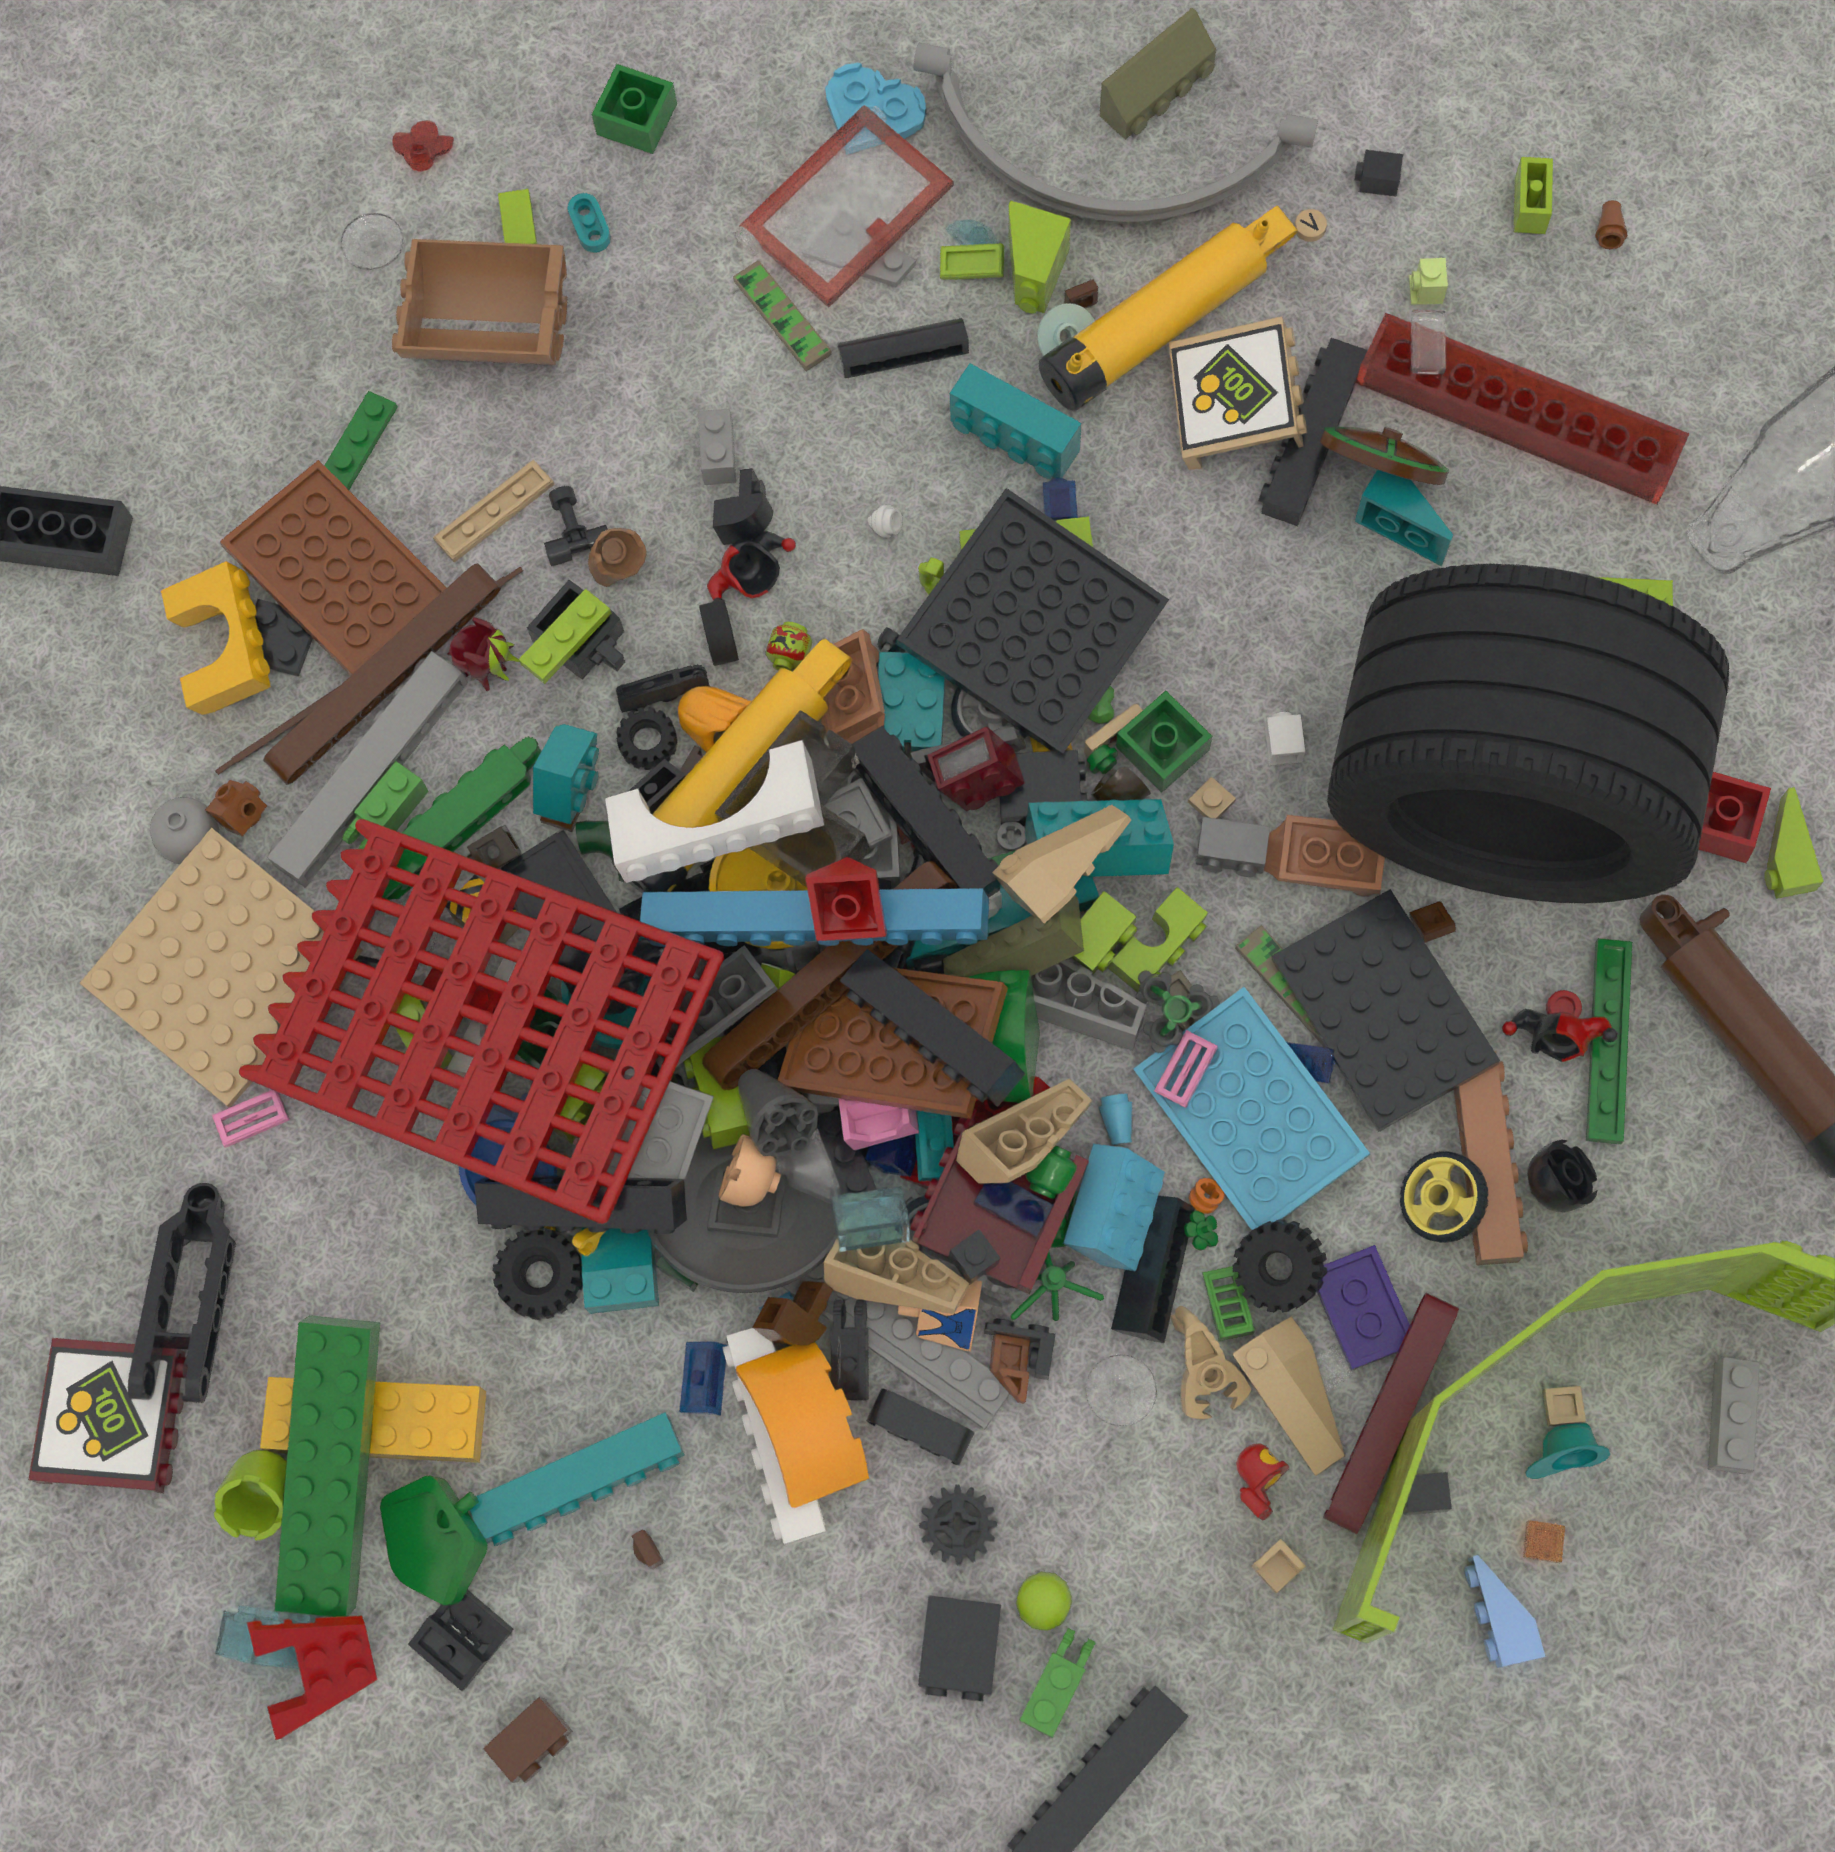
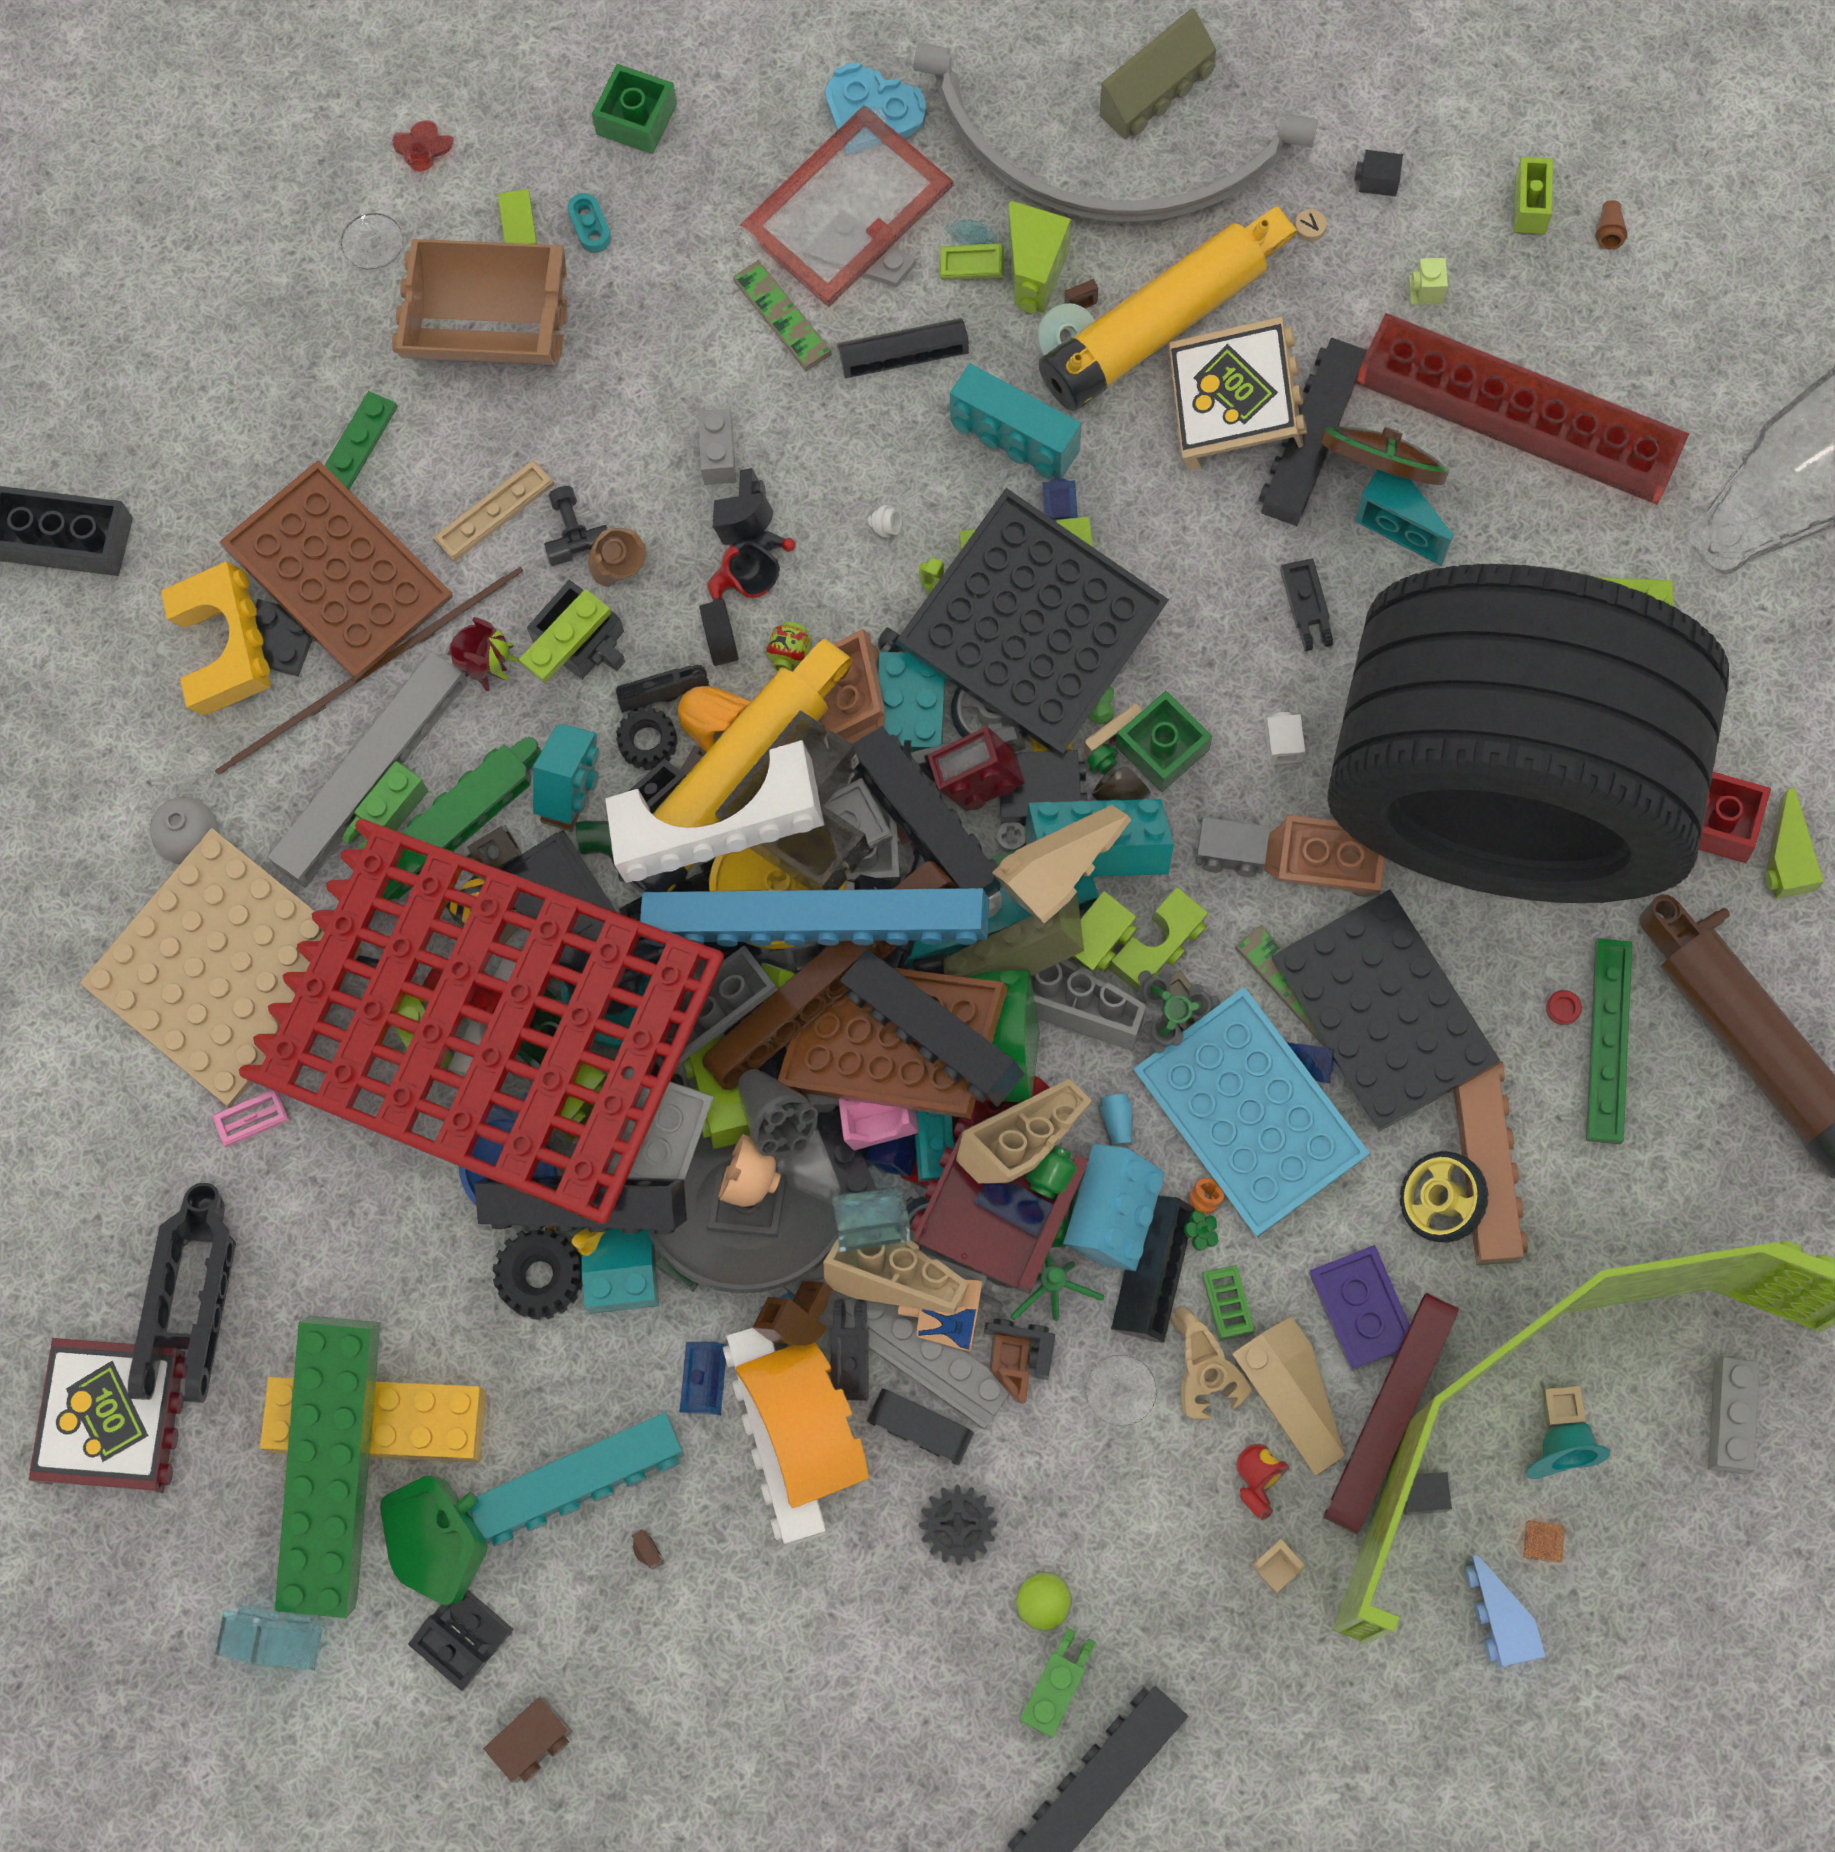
(237, 806): dark orange brick -> none
(252, 1495): lime cylinder -> none
(331, 1659): red wing -> none
(381, 674): reddish brown beam -> none
(845, 901): red slope -> none
(959, 1647): black brick -> none
(974, 1257): black brick -> none
(1201, 1069): bright pink tile -> none
(1211, 799): tan plate -> none
(1305, 1260): black tyre -> none
(1306, 601): none -> black hinge
(1428, 341): clear tile -> none
(1432, 921): reddish brown tile -> none
(1560, 1033): piece -> none
(1561, 1177): black cylinder -> none

